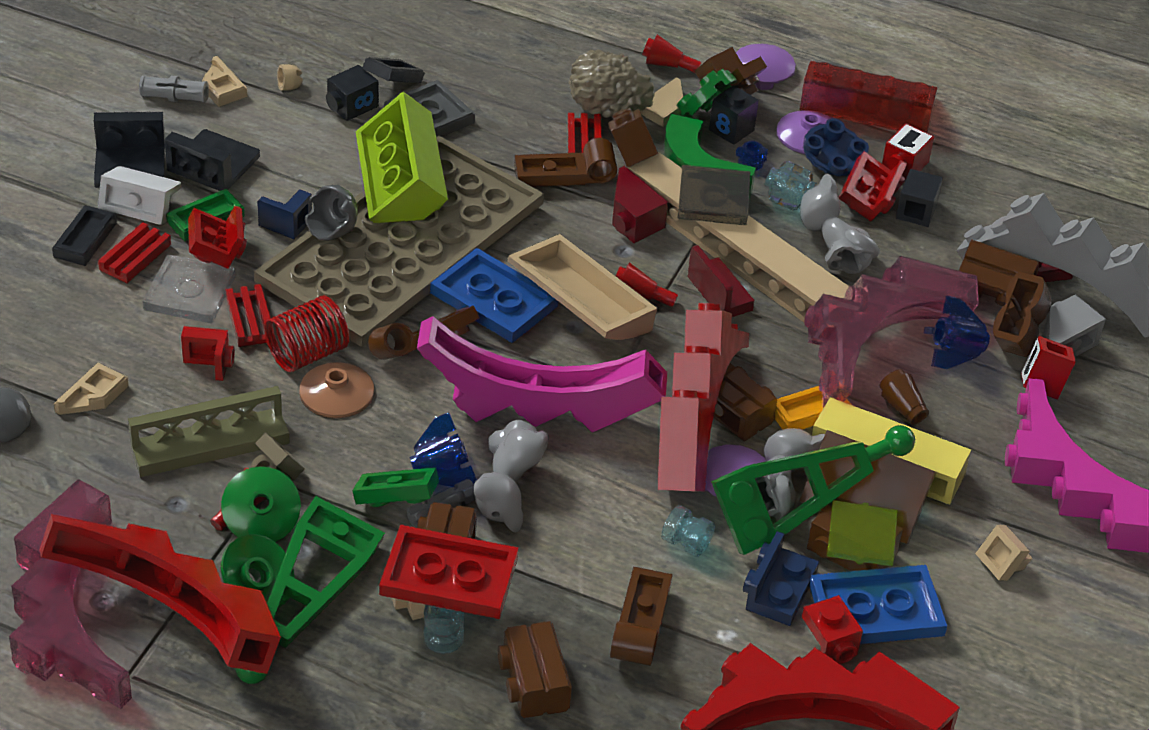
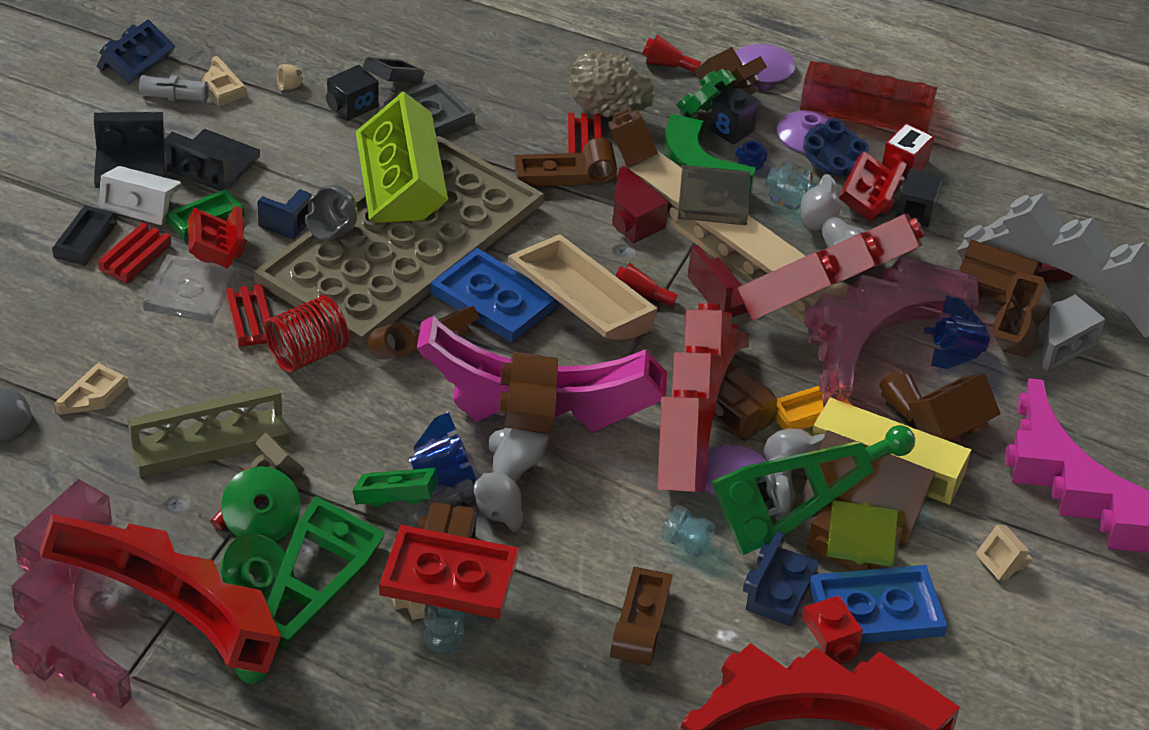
(136, 51): none -> dark blue bracket
(208, 348): red bracket -> none
(336, 390): nougat dish -> none
(529, 392): none -> reddish brown brick
(535, 669): reddish brown brick -> none
(665, 103): tan tile -> none
(831, 266): none -> arch
(956, 408): none -> reddish brown brick
(1050, 363): red brick -> none

